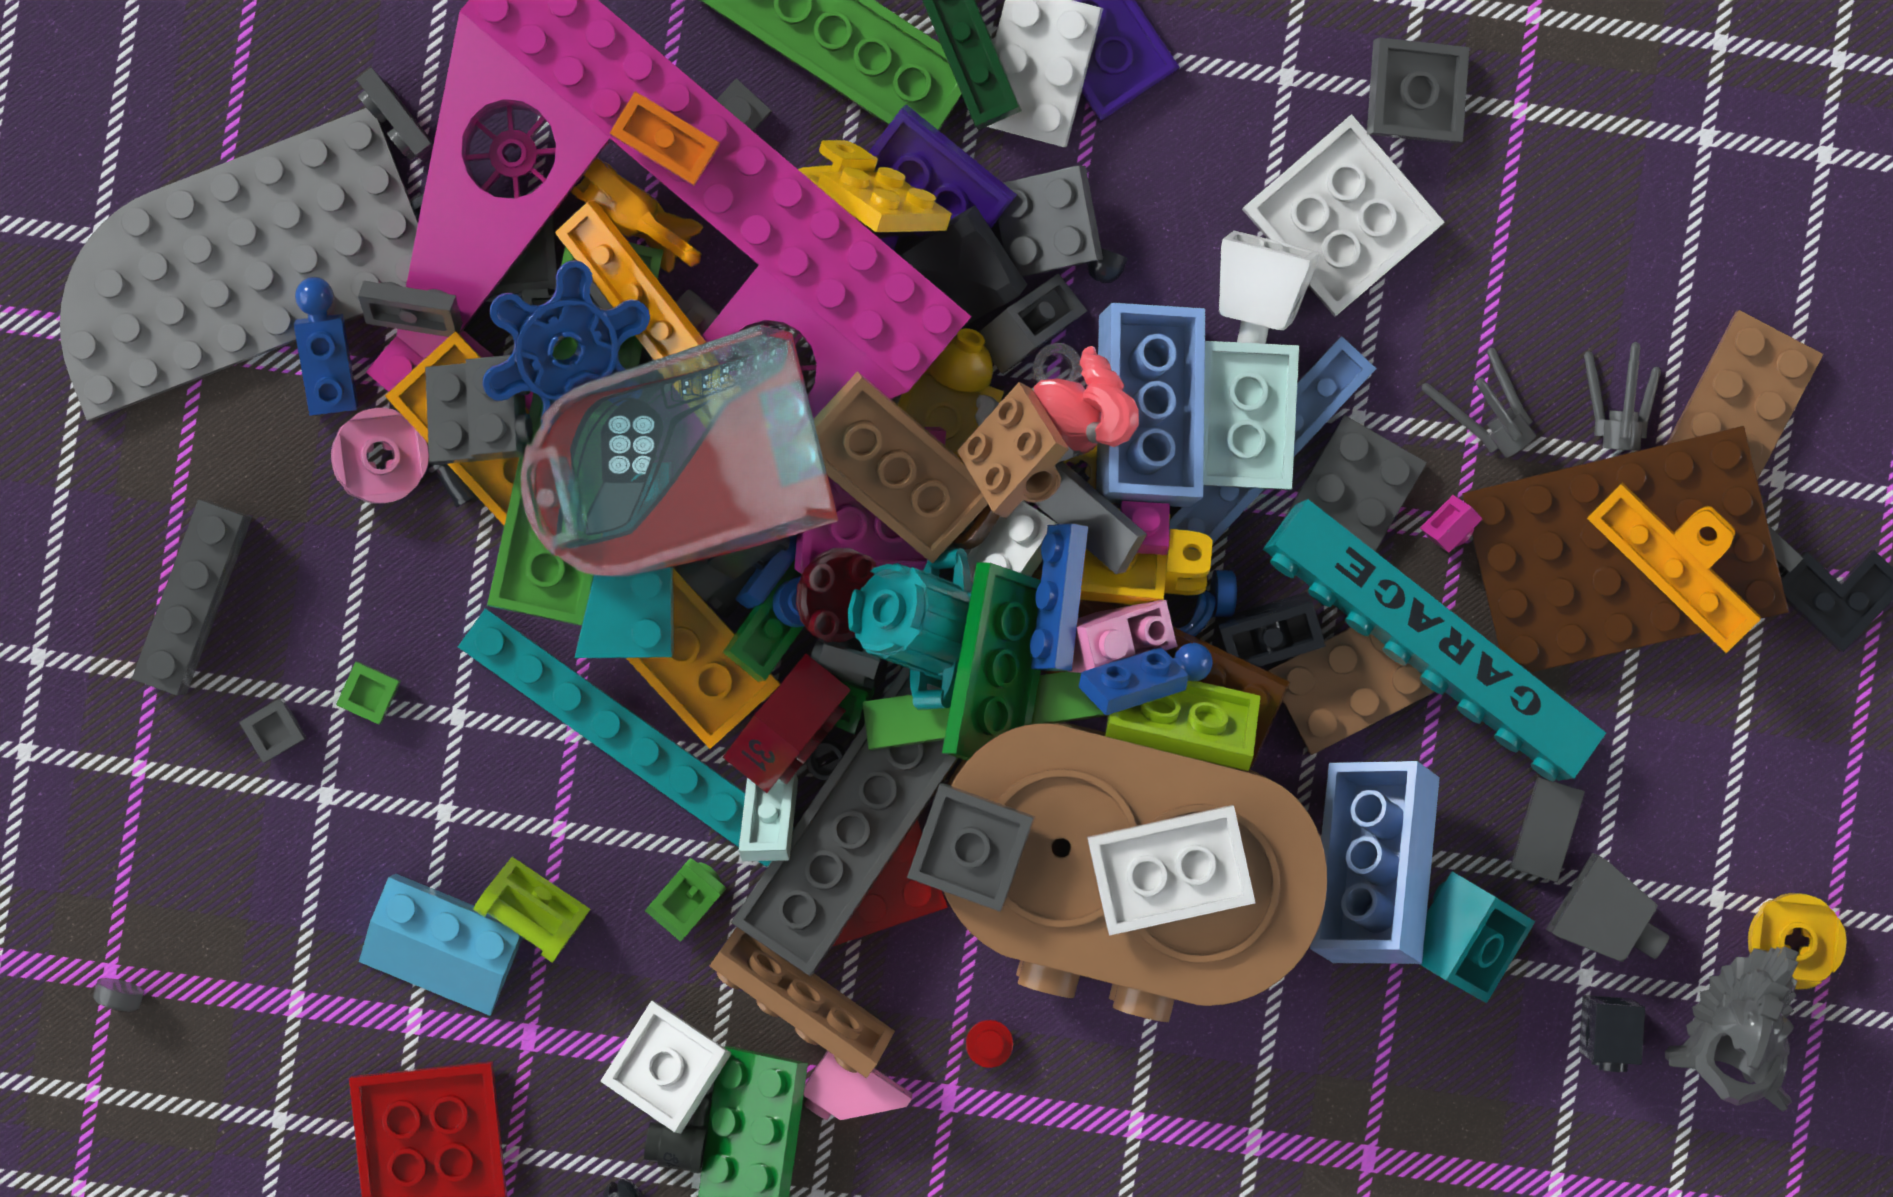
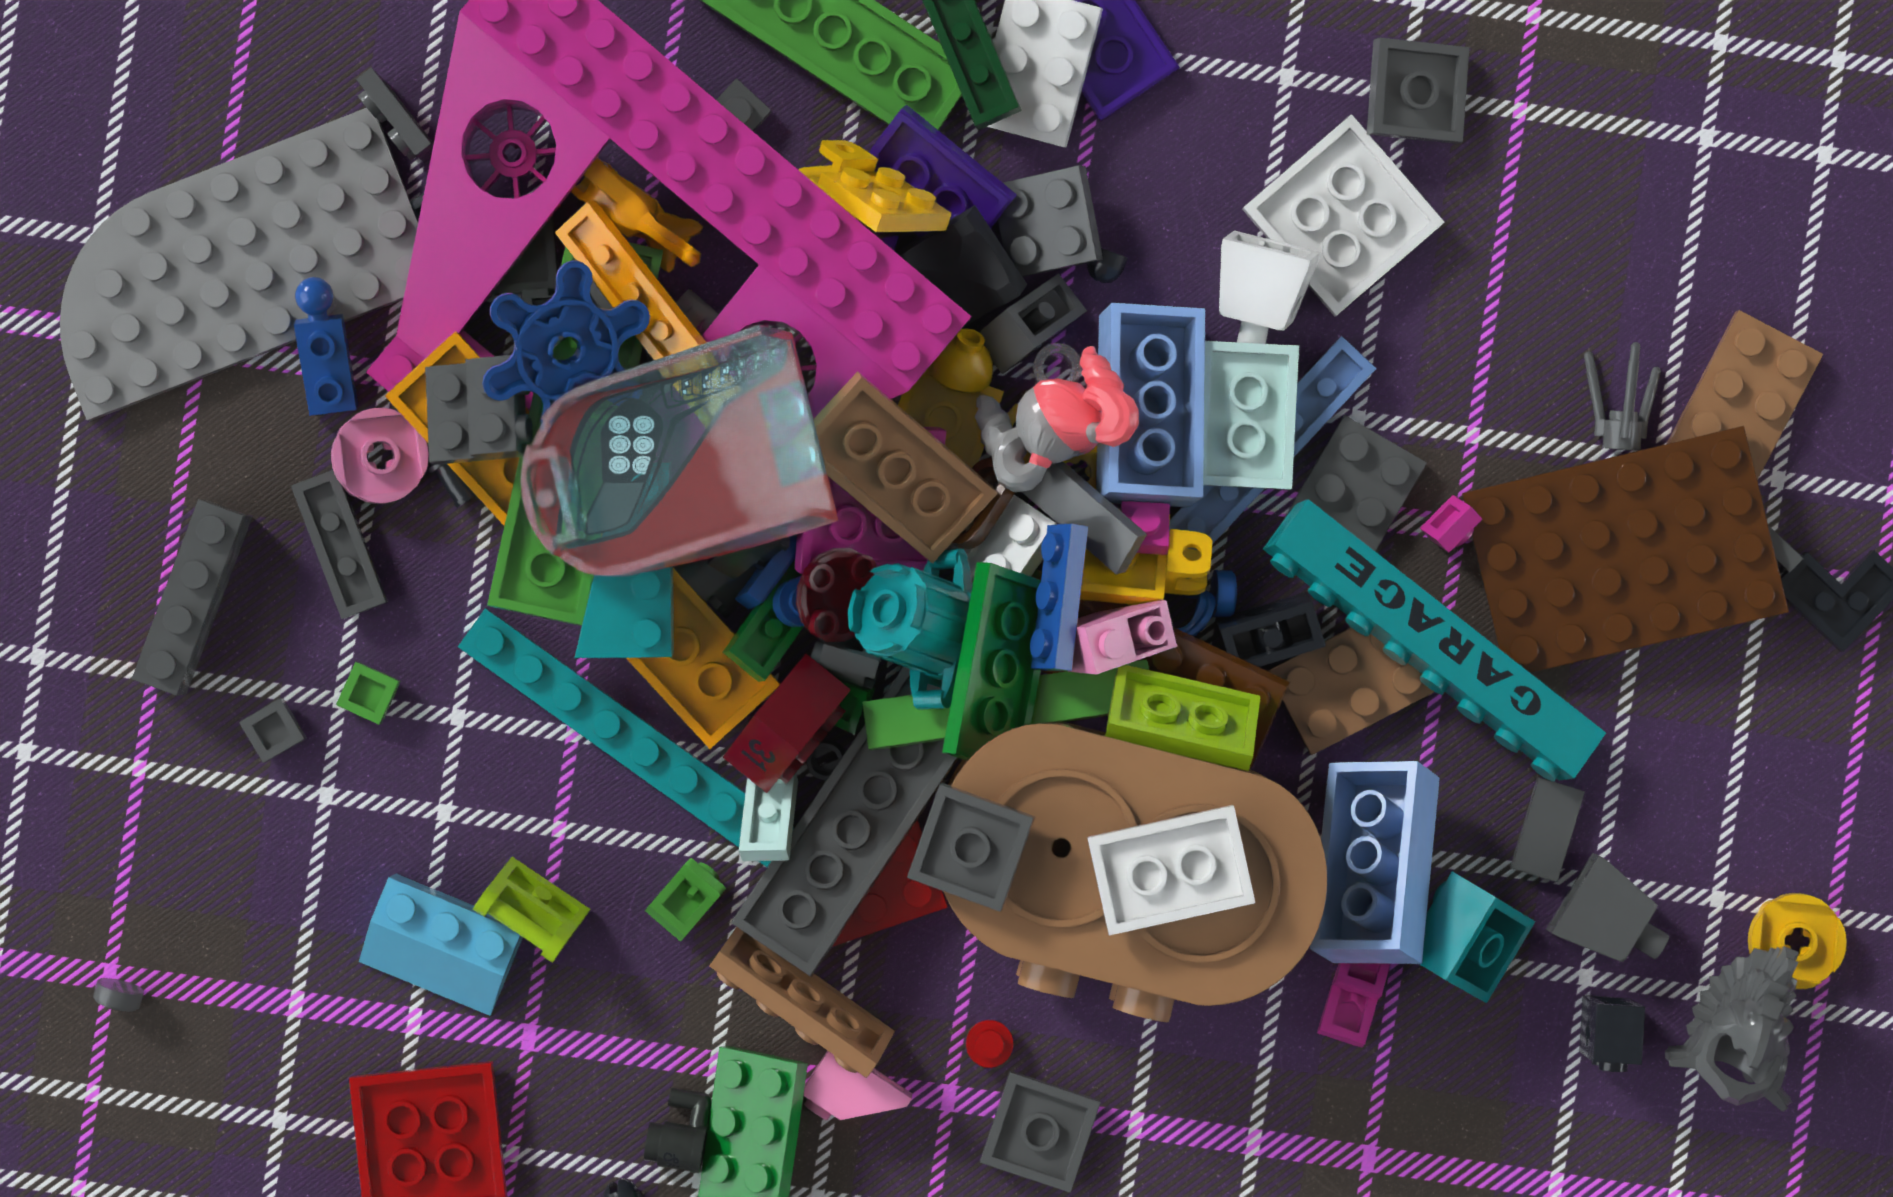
(339, 544): none -> dark grey plate
(410, 308): dark grey plate -> none
(664, 138): orange plate -> none
(666, 1067): white plate -> none
(1015, 453): medium nougat plate -> none
(1040, 1131): none -> dark grey plate
(1144, 677): blue plate -> none
(1353, 1001): none -> dark pink slope
(1509, 428): dark grey plant -> none
(1679, 562): light orange plate -> none

